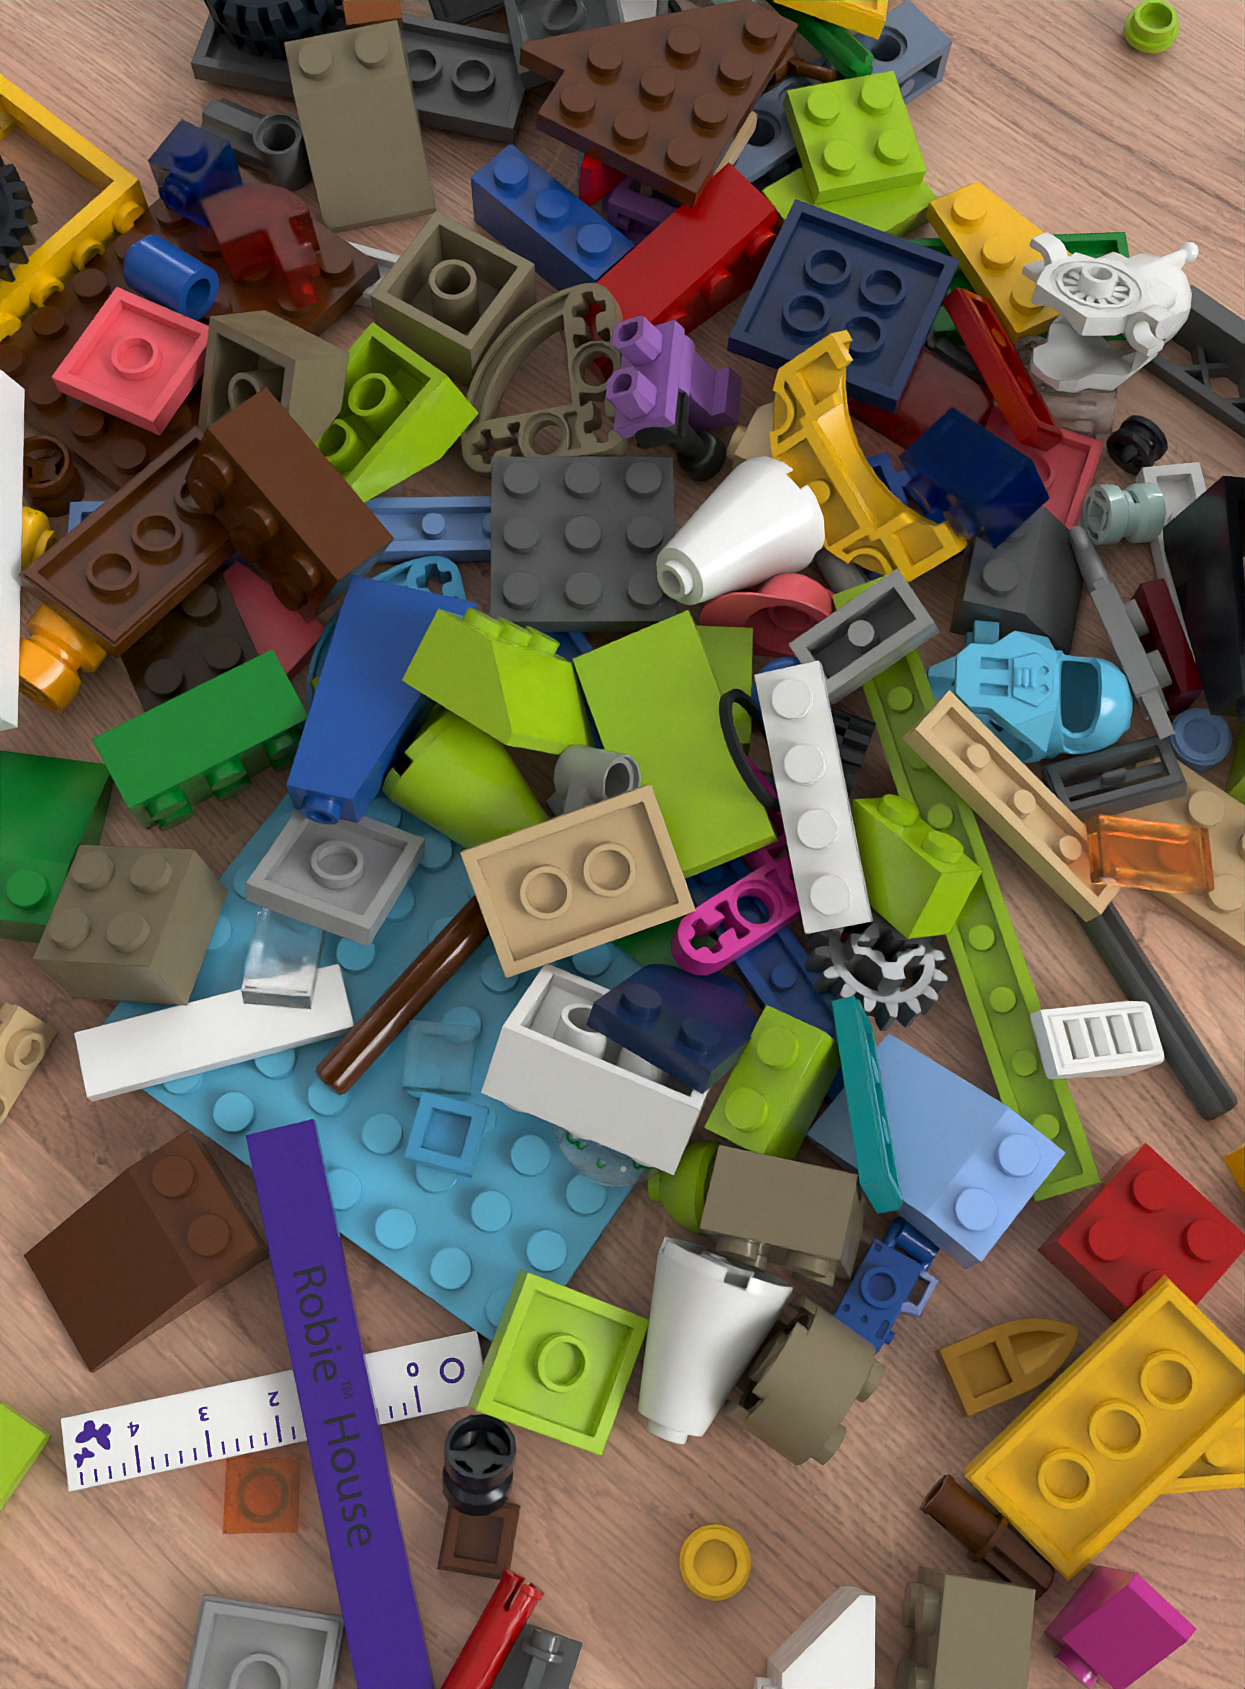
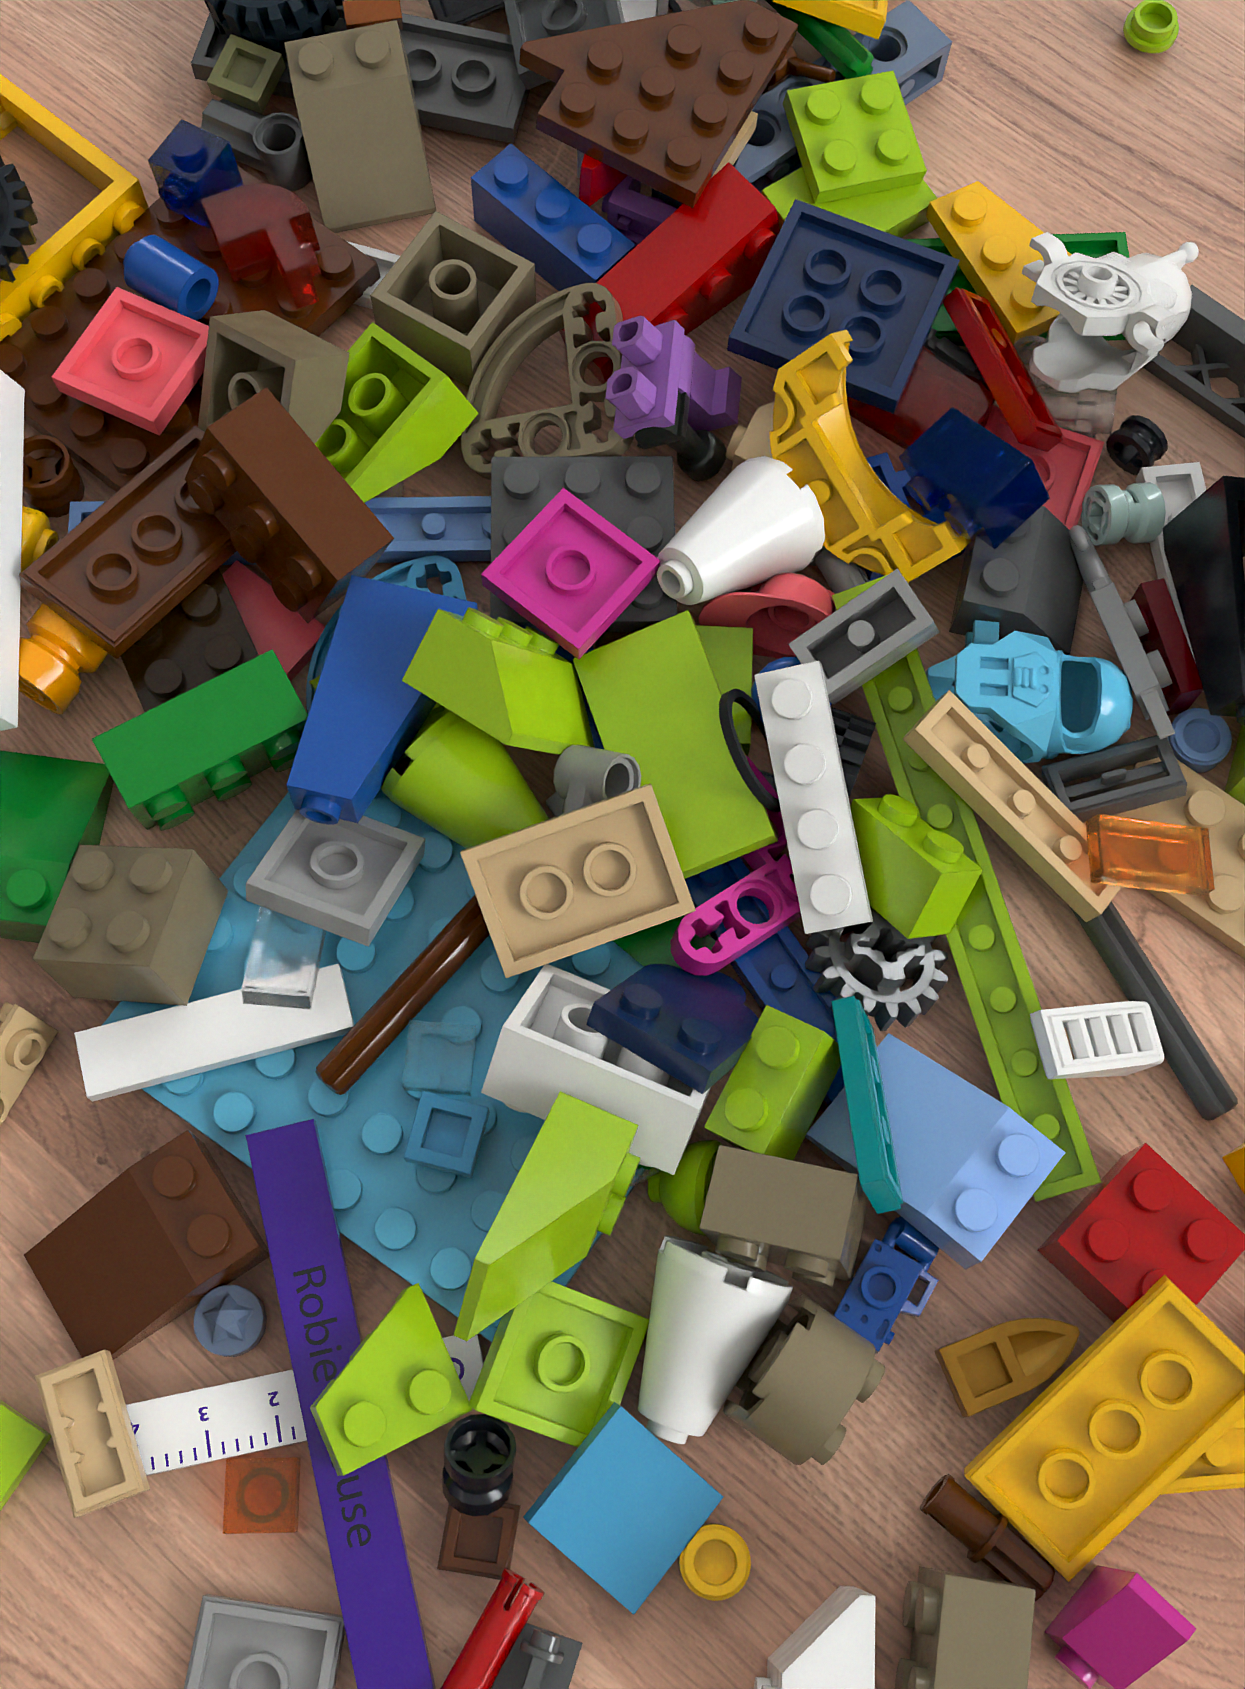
(92, 1433): none -> tan plate
(230, 1321): none -> sand blue tile
(246, 74): none -> olive plate
(391, 1388): none -> lime wing
(555, 1207): none -> lime slope
(570, 573): none -> dark pink plate
(623, 1507): none -> dark azure tile

